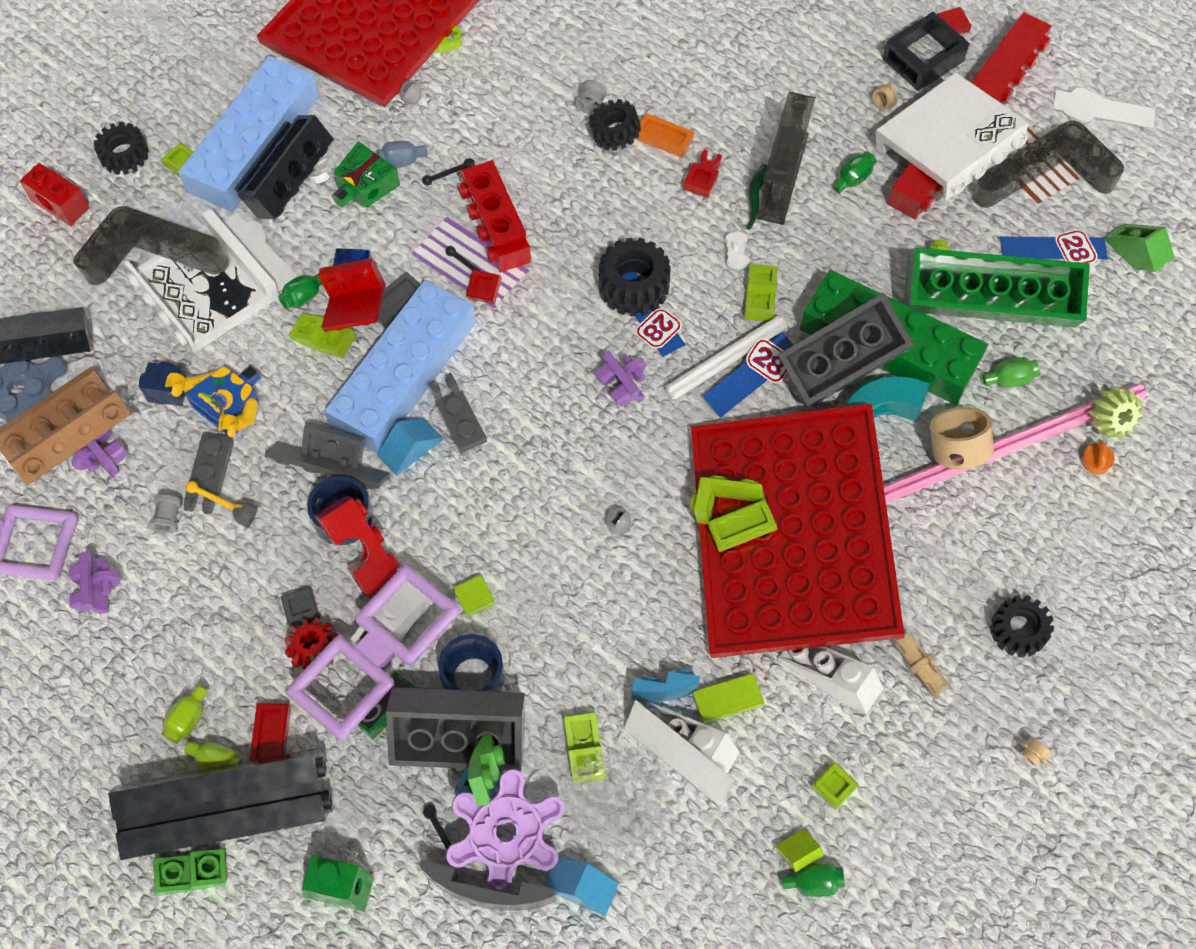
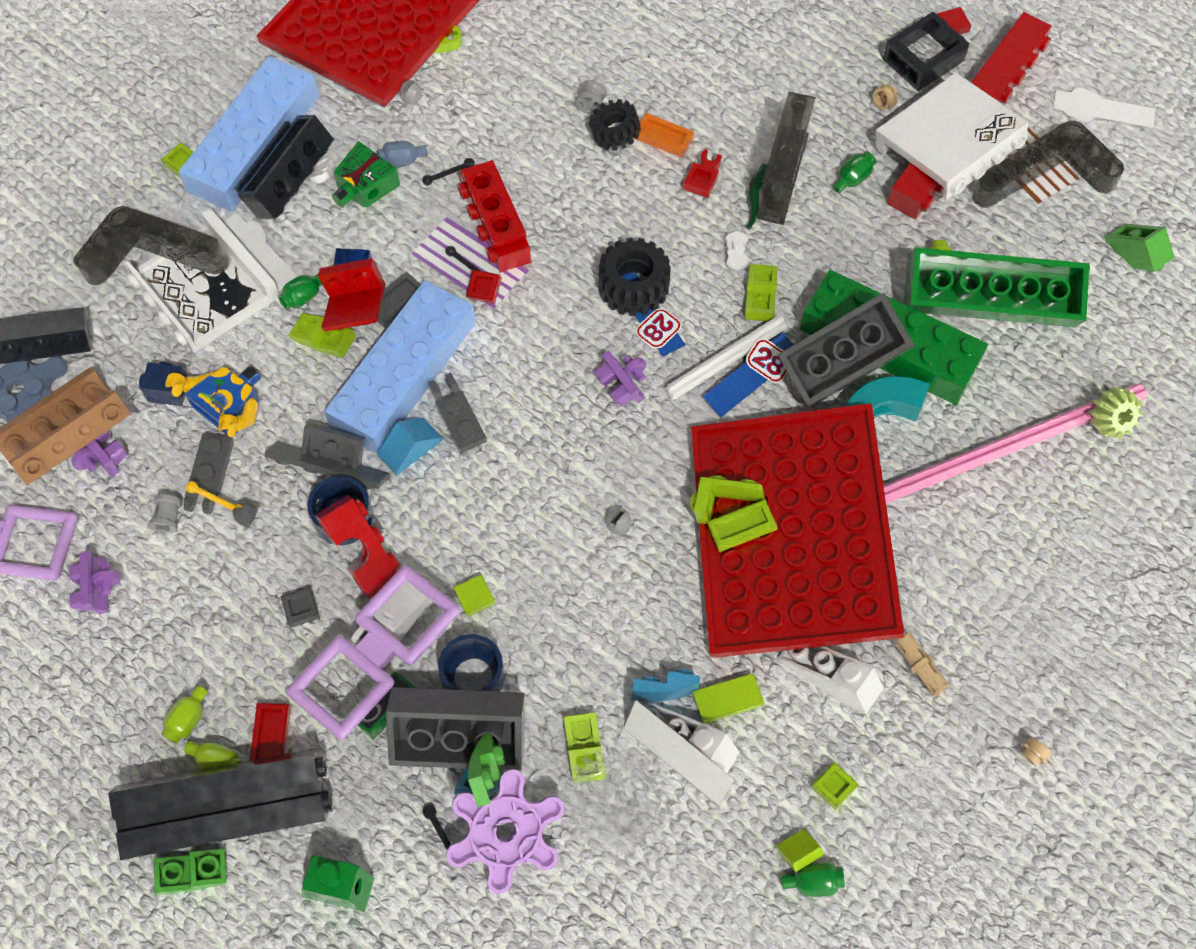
(54, 194): red brick -> none
(119, 136): black tyre -> none
(306, 637): red gear -> none
(529, 897): dark grey slope -> none
(582, 885): dark azure slope -> none
(950, 438): tan piece -> none
(1013, 373): bright green plant -> none
(1030, 611): black tyre -> none
(1070, 245): blue sticker -> none
(1098, 458): orange tile -> none

